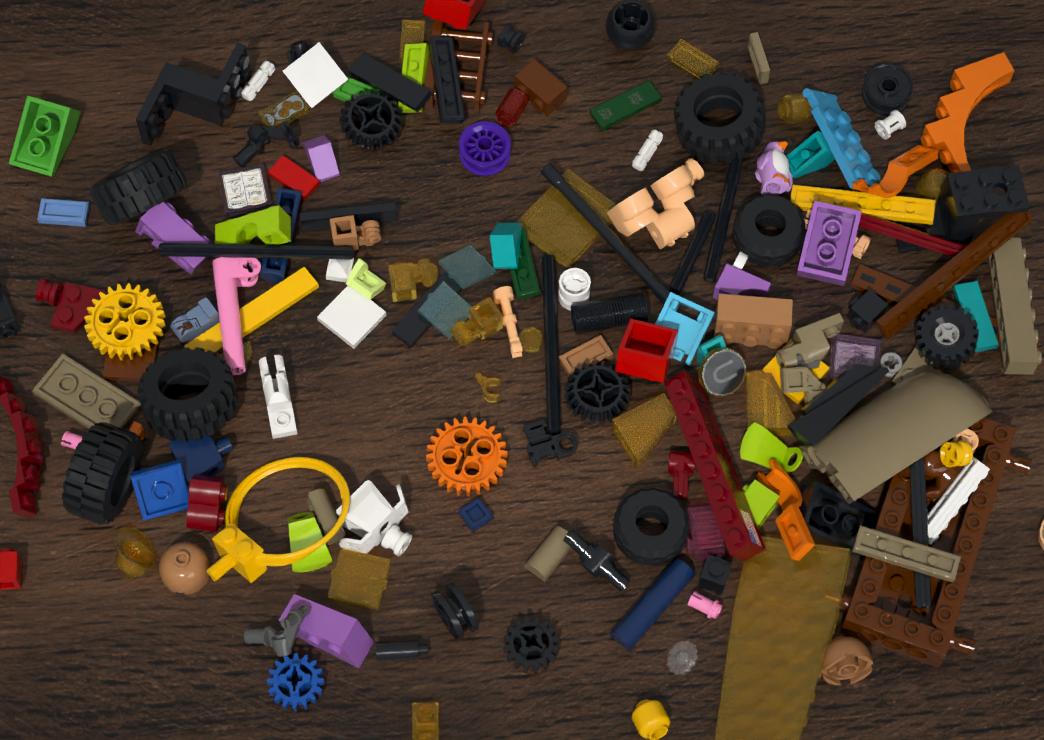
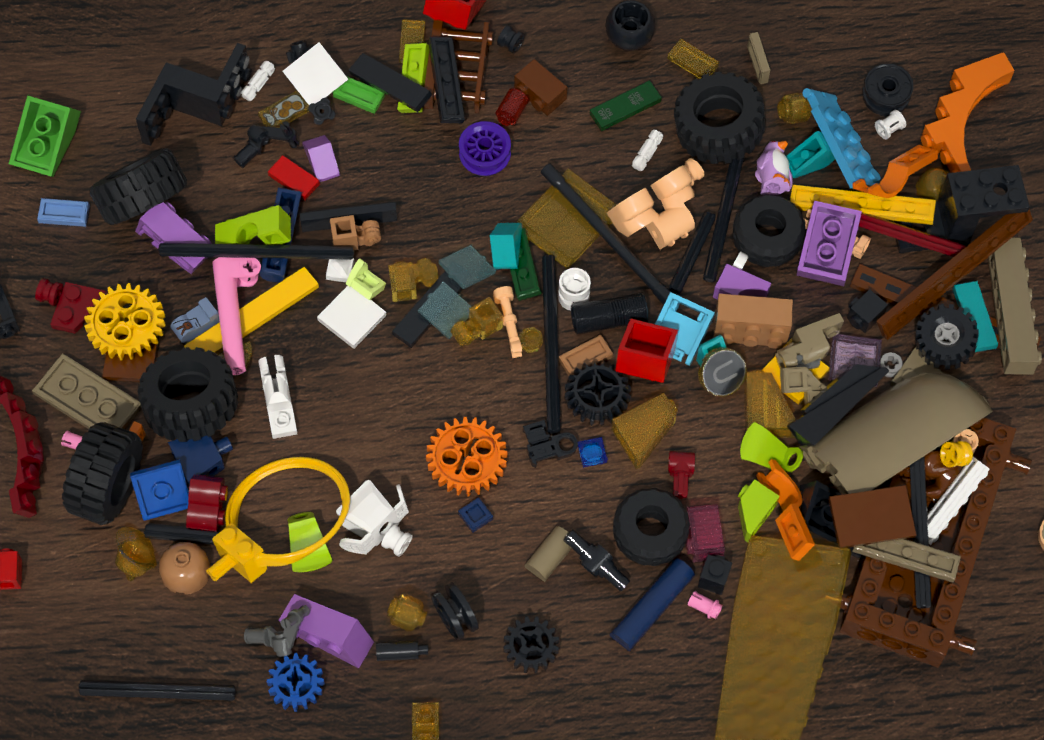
(157, 690): none -> black axle
(179, 533): none -> black axle
(244, 190): tile -> none
(315, 108): none -> black plate
(324, 513): dark tan brick -> none
(357, 107): black gear -> none
(359, 579): clear yellow plate -> none
(406, 612): none -> clear yellow head
(487, 382): clear yellow piece -> none
(592, 452): none -> clear blue tile
(651, 719): yellow head -> none
(682, 657): clear piece -> none
(714, 466): dark red brick -> none
(846, 660): medium nougat cylinder -> none
(872, 517): none -> reddish brown tile

